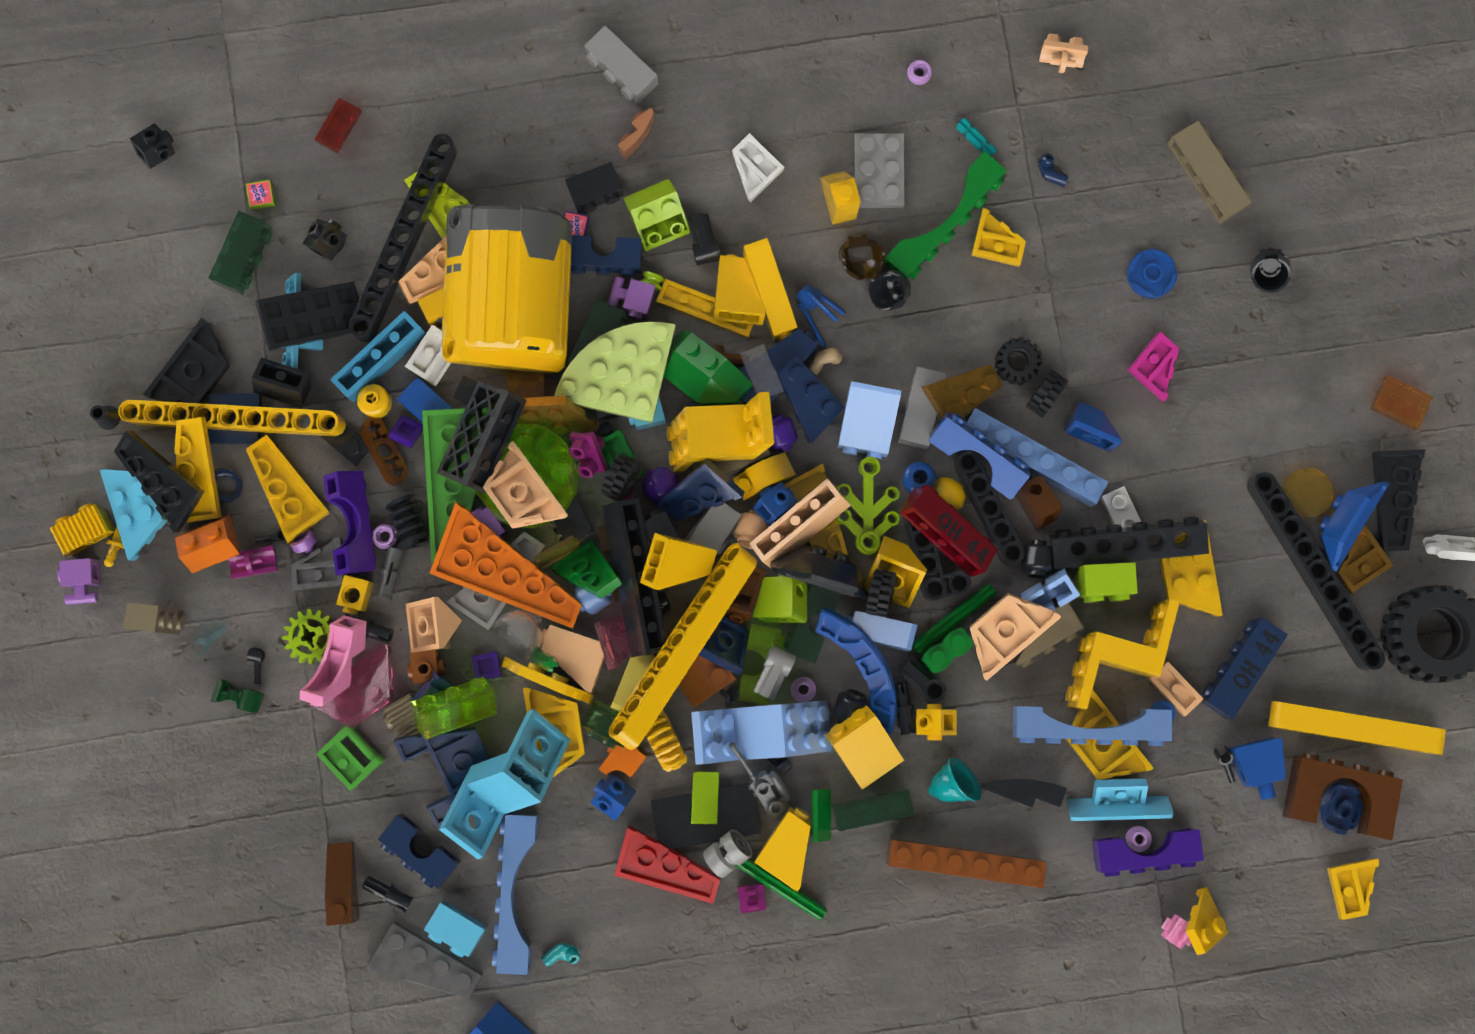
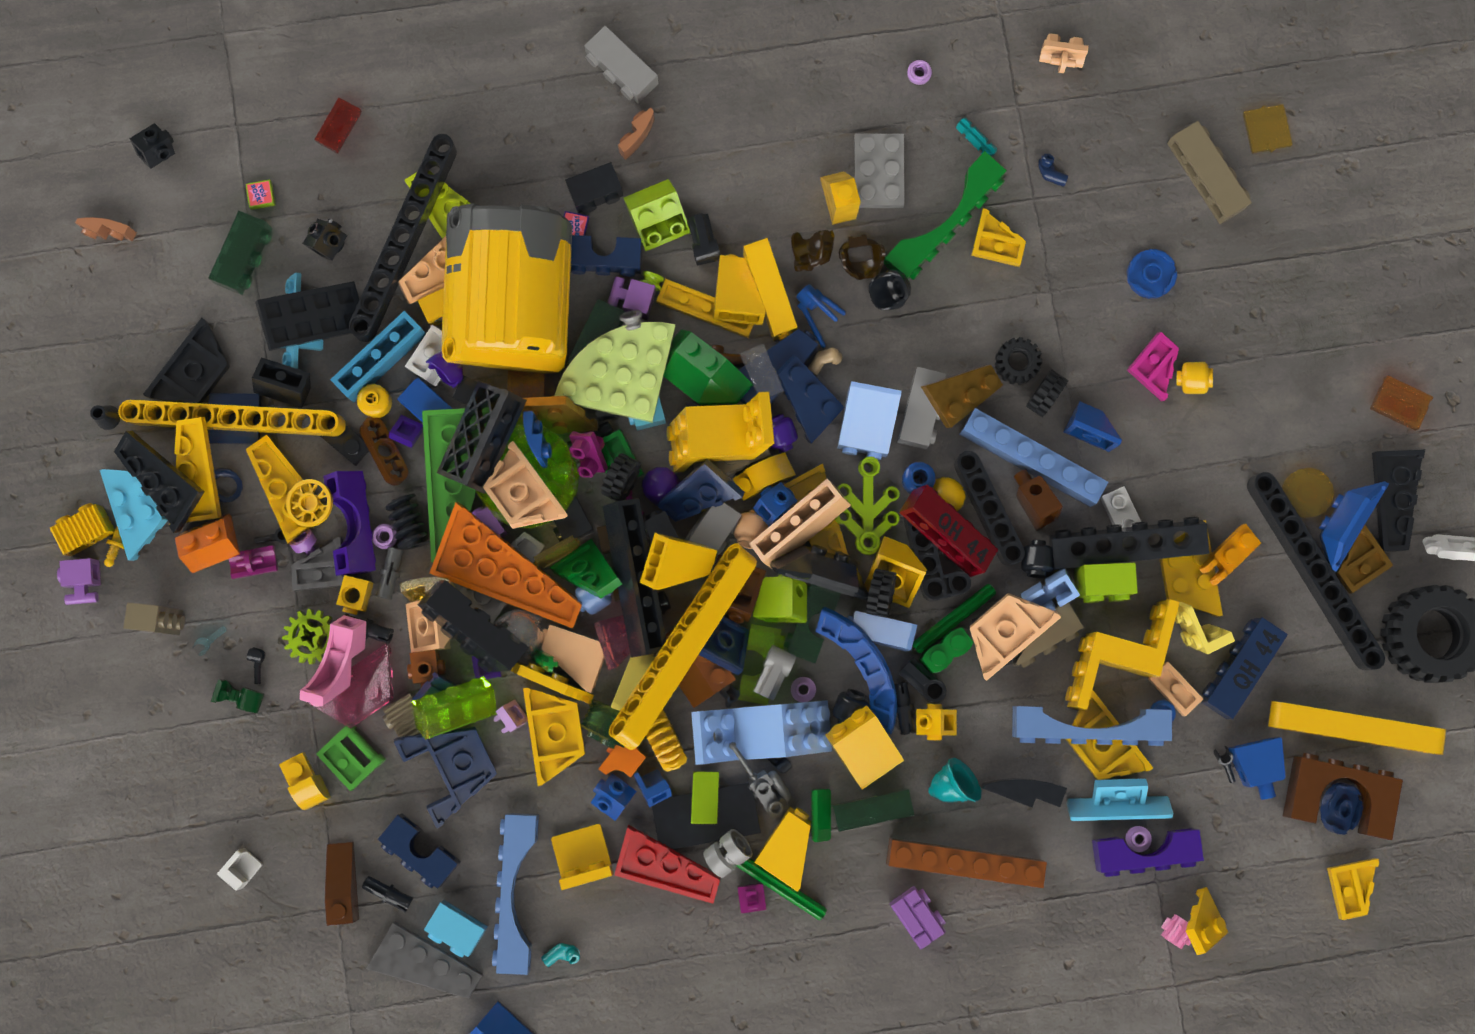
(103, 227): none -> nougat slope
(240, 869): none -> white panel
(303, 784): none -> yellow brick
(309, 503): none -> yellow wheel
(417, 588): none -> clear yellow slope
(448, 372): none -> dark purple hair
(471, 628): none -> black wedge
(505, 784): medium azure bracket -> none
(511, 716): none -> lavender tile
(533, 431): none -> blue slope
(582, 856): none -> yellow bracket
(631, 319): none -> light grey bush
(653, 787): none -> blue panel
(755, 166): white wing -> none
(814, 250): none -> dark brown helmet
(917, 916): none -> medium lavender brick
(954, 435): arch -> none
(1195, 378): none -> yellow head
(1201, 638): none -> light yellow bracket
(1231, 553): none -> light orange hinge
(1267, 129): none -> clear yellow piece
(1270, 270): black helmet -> none

